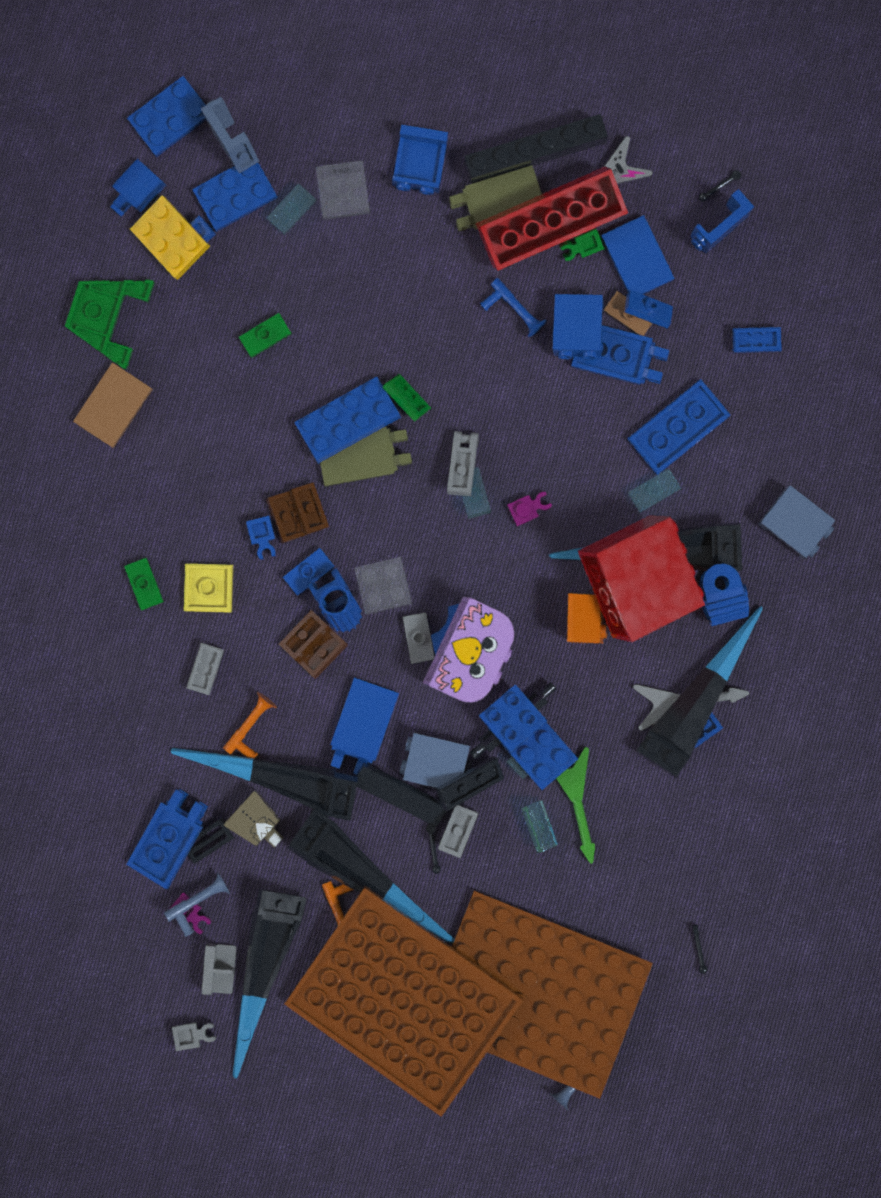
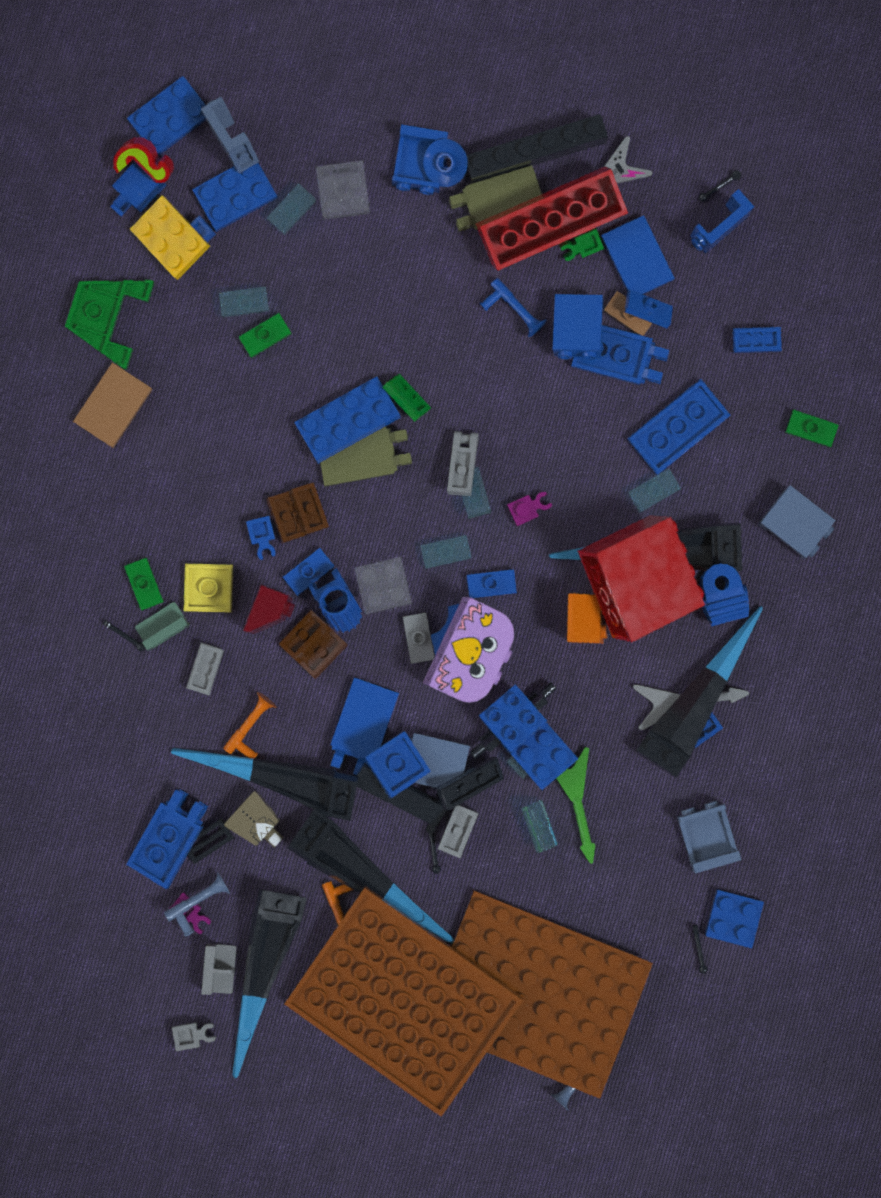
(140, 647): none -> black hinge
(146, 156): none -> red animal
(161, 626): none -> sand green panel
(244, 302): none -> clear light blue plate
(268, 610): none -> dark red slope
(397, 764): none -> blue plate
(435, 162): none -> blue dish
(446, 552): none -> clear light blue plate
(491, 584): none -> blue plate
(708, 837): none -> sand blue panel
(734, 918): none -> blue plate
(811, 428): none -> green plate

